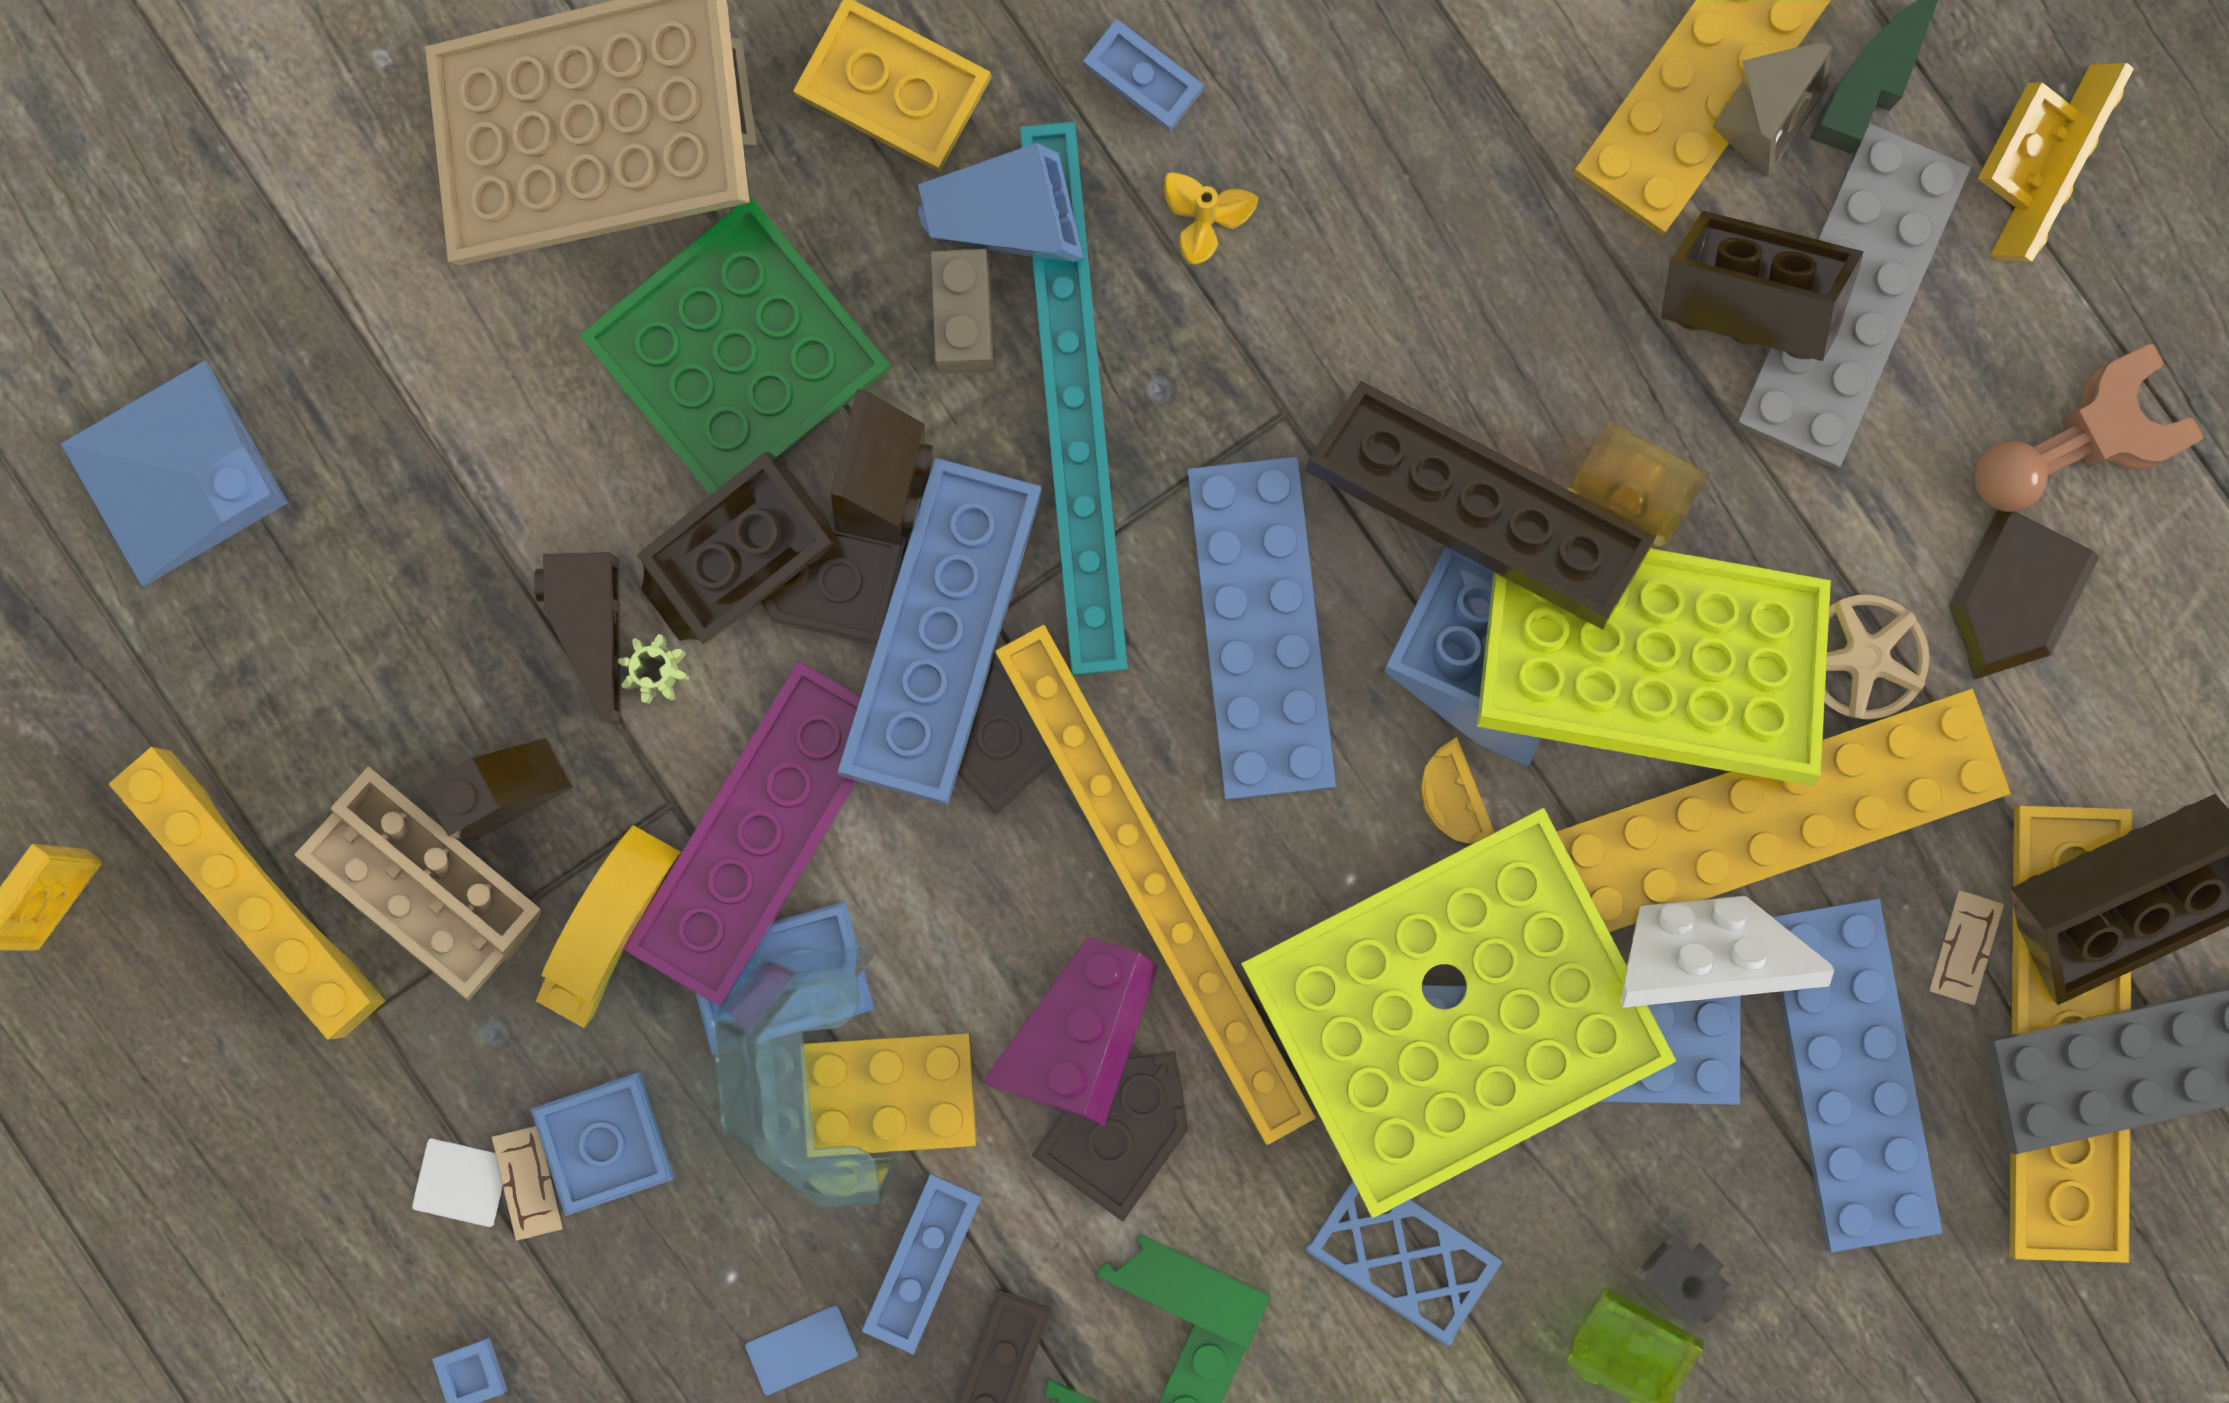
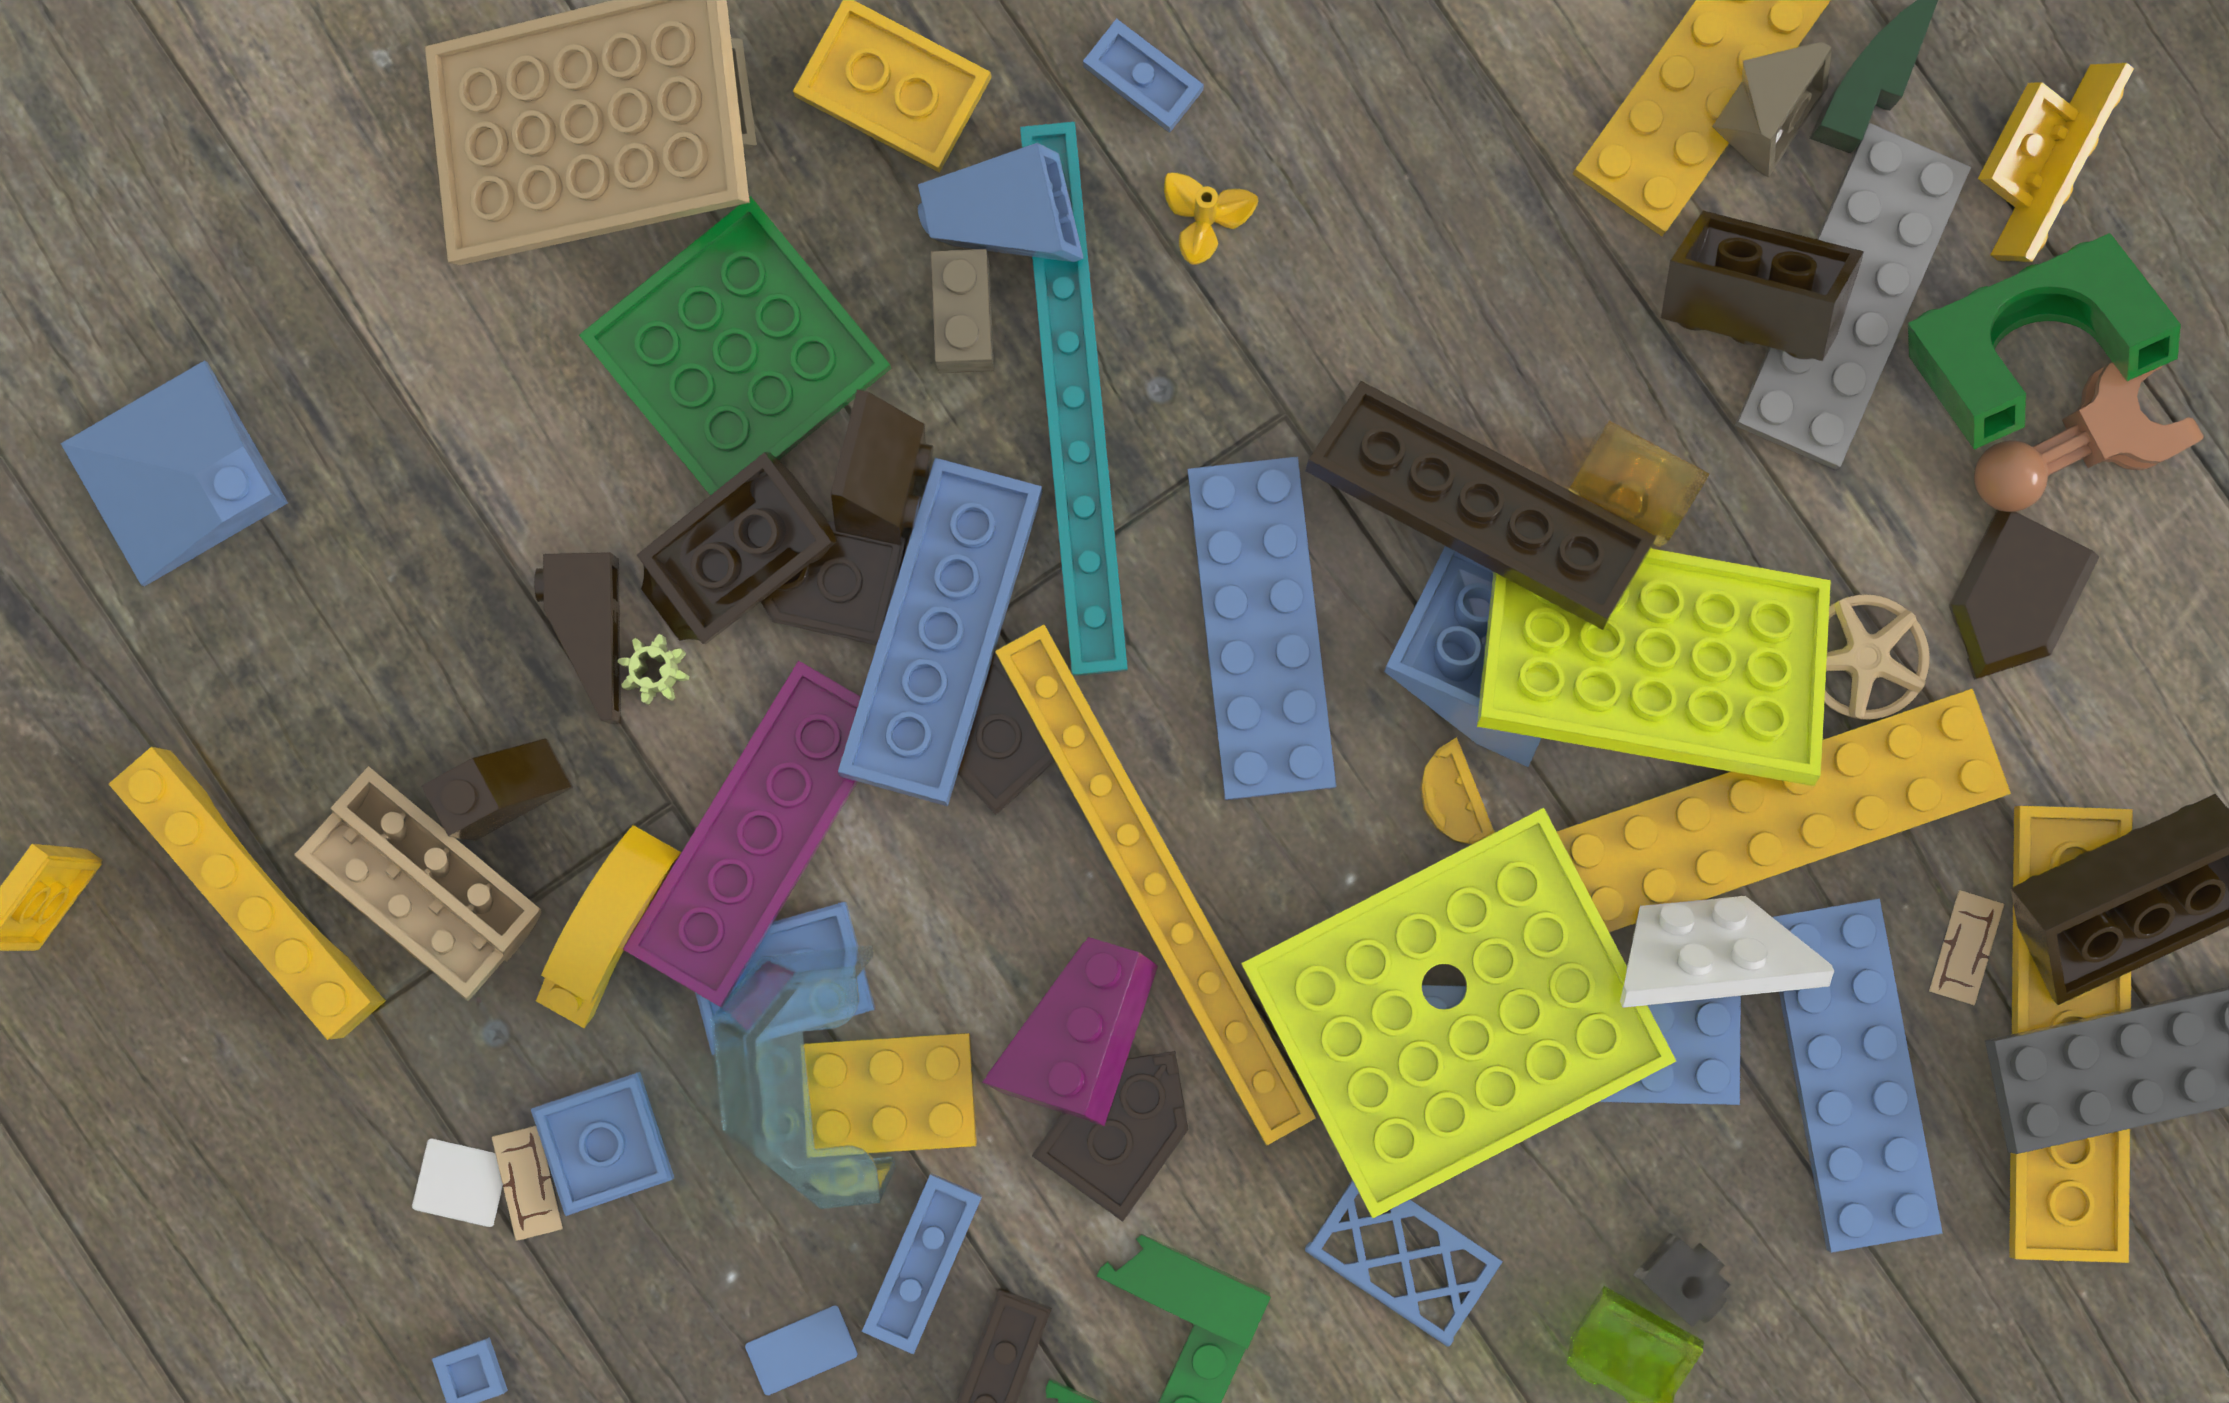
(2086, 287): none -> green arch

